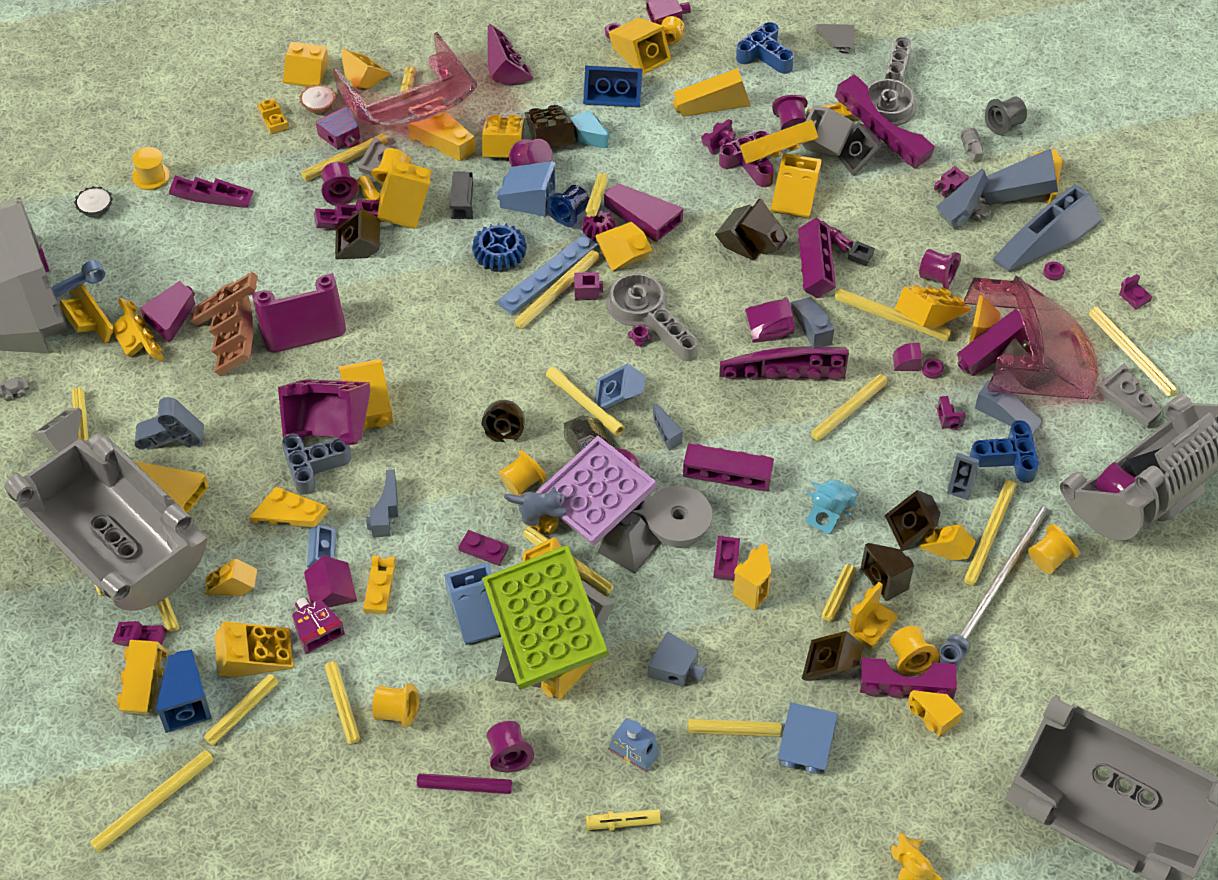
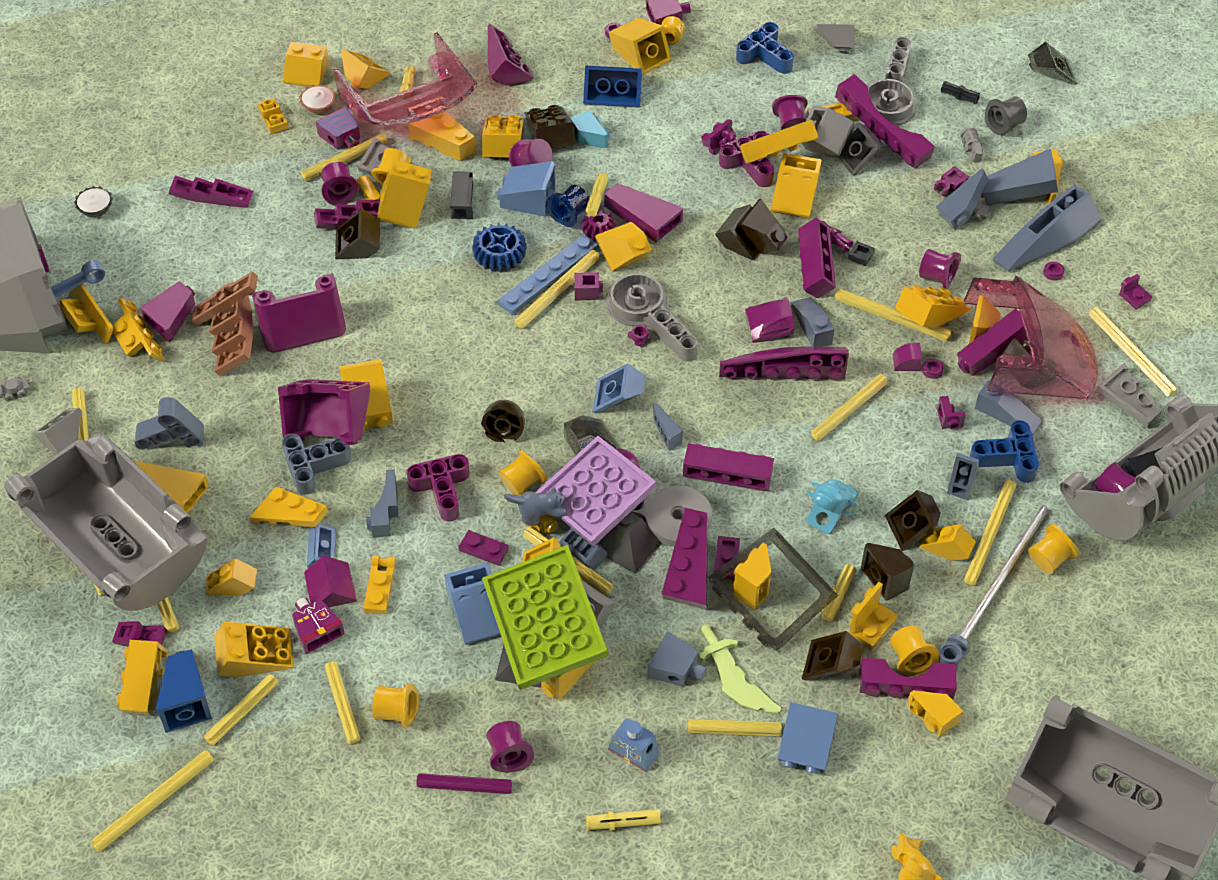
(149, 169): yellow piece -> none
(448, 475): none -> magenta beam
(593, 556): none -> sand blue slope
(607, 420): light yellow piece -> none
(688, 566): none -> magenta wedge
(712, 95): yellow slope -> none
(732, 676): none -> yellowish green sword
(774, 537): none -> clear smoke windscreen
(960, 92): none -> black pin
(1051, 64): none -> clear smoke slope

